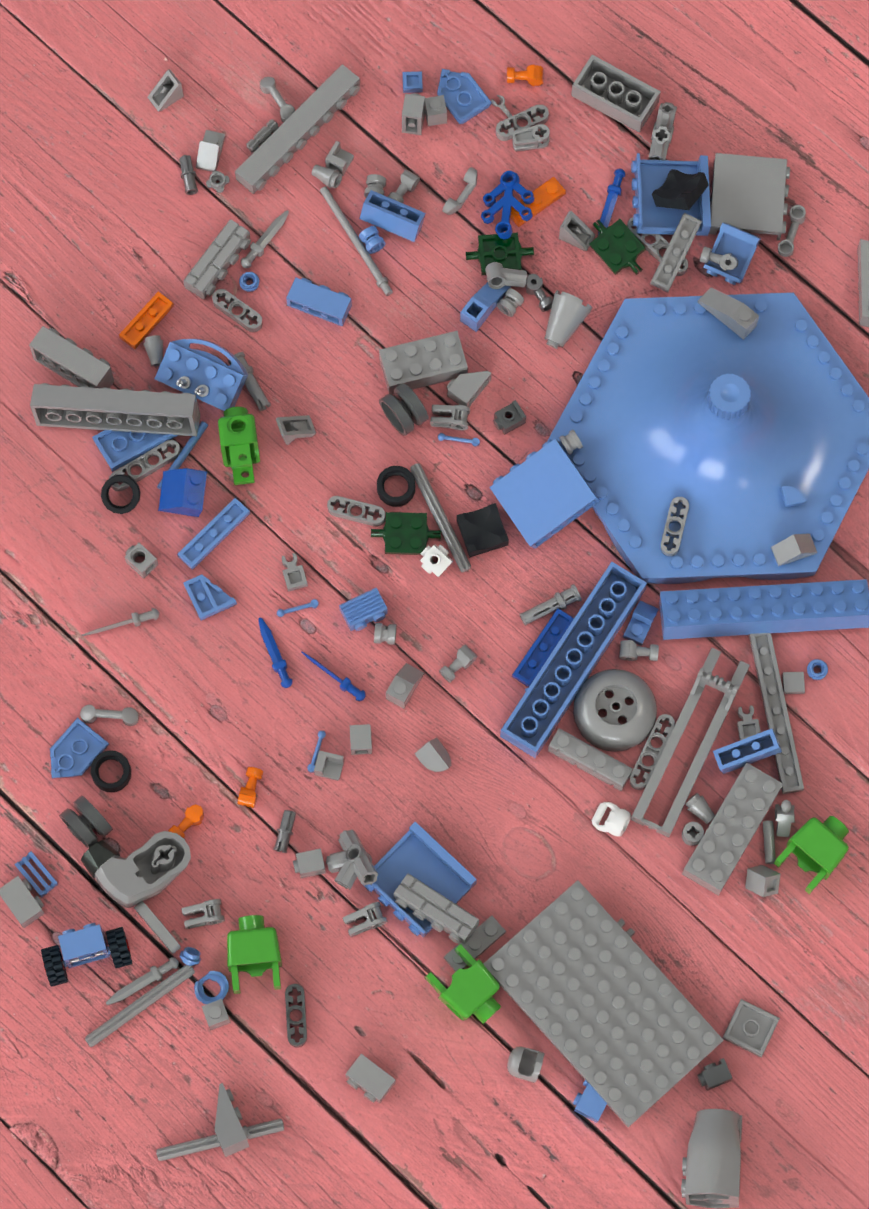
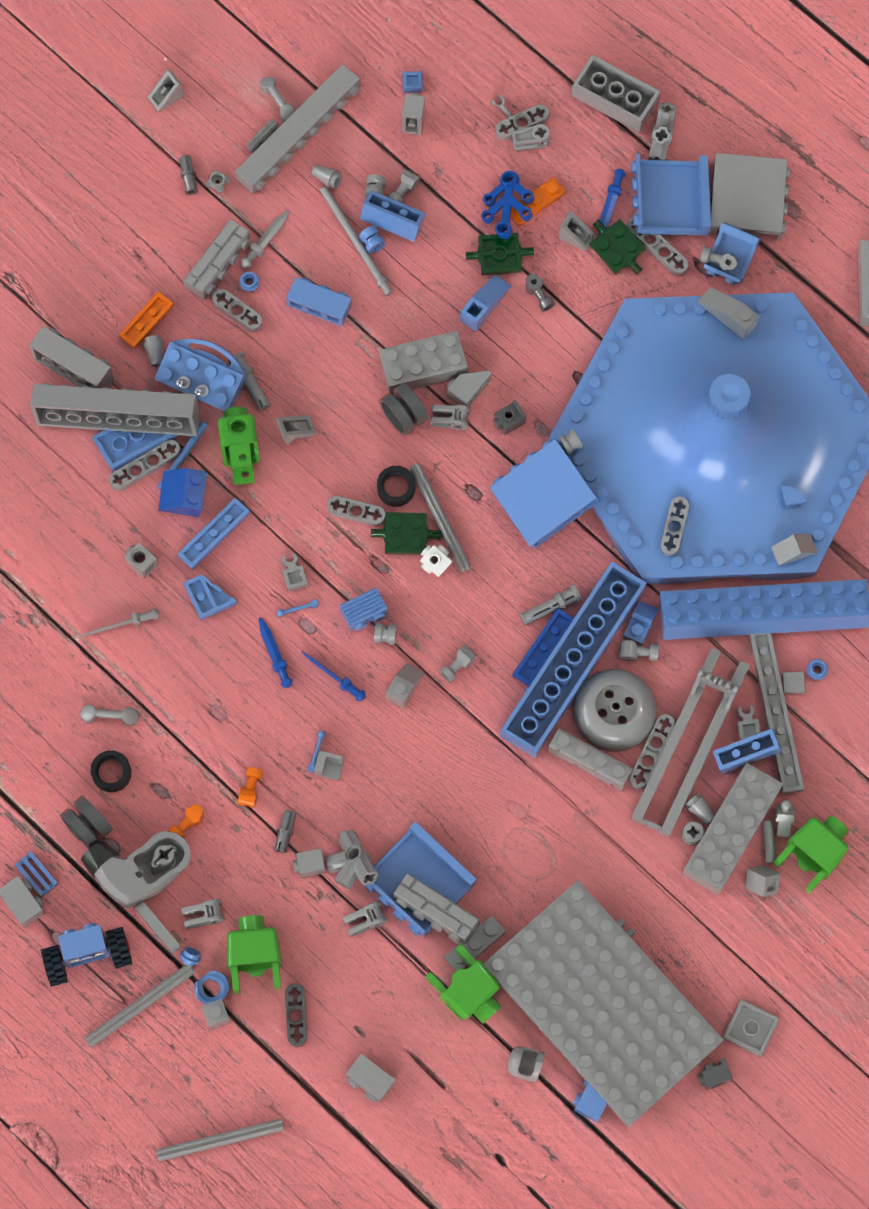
(75, 750): medium blue tile -> none
(120, 509): black tyre -> none
(154, 974): light grey sword -> none
(210, 150): slope -> none
(228, 1129): light grey slope -> none
(339, 158): light grey panel -> none
(360, 739): light grey panel -> none
(434, 756): light grey brick -> none
(435, 110): light grey brick -> none
(453, 206): light grey bar -> none
(462, 95): medium blue tile -> none
(475, 441): medium blue hinge -> none
(482, 530): black brick -> none
(500, 277): light grey piece -> none
(510, 302): light grey wheel -> none
(532, 74): orange leg -> none
(564, 318): light grey cone -> none
(616, 821): white piece -> none
(676, 252): light grey tile -> none
(680, 190): black brick -> none
(713, 1160): light grey animal -> none
(797, 217): light grey bar -> none

